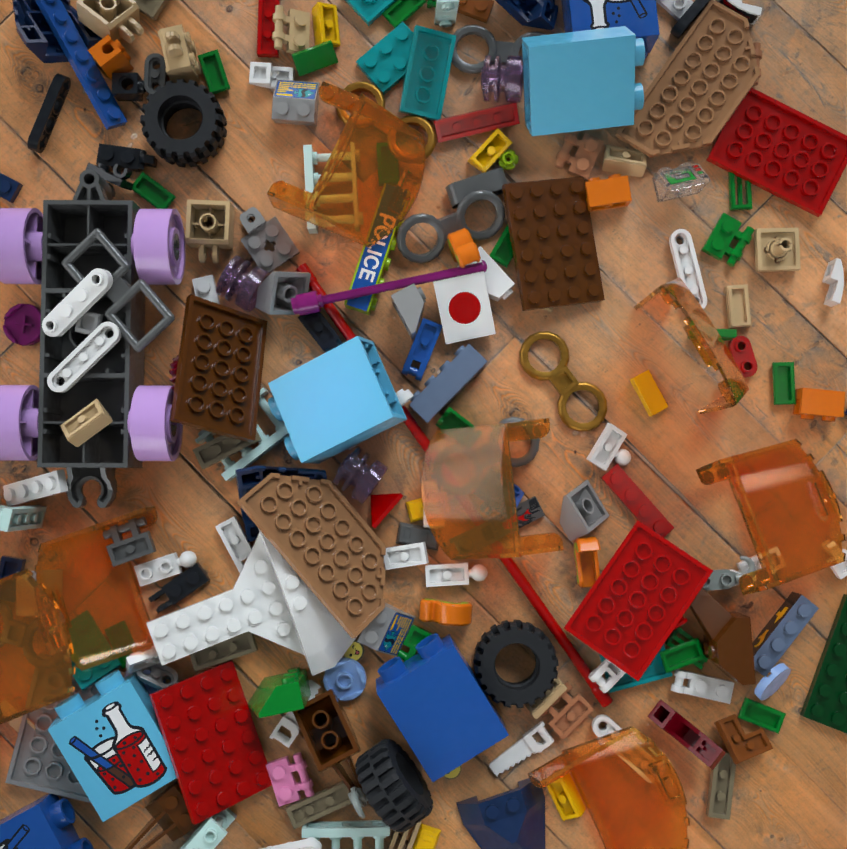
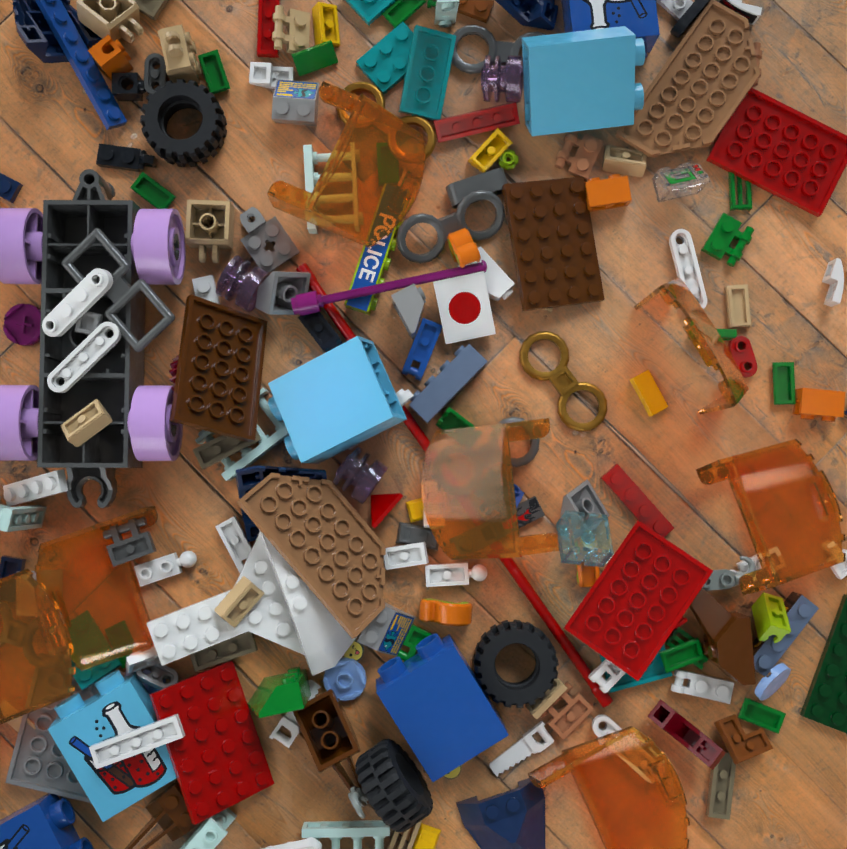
(49, 113): black beam -> none
(116, 177): black plate -> none
(137, 741): none -> white plate
(181, 586): black hinge -> none
(239, 601): none -> tan slope
(283, 780): bright pink plate -> none
(318, 805): dark tan plate -> none
(503, 251): green tile -> none
(566, 798): yellow slope -> none
(588, 542): none -> clear light blue piece
(608, 448): white plate -> none
(770, 617): none -> lime hinge
(785, 249): tan plate -> none

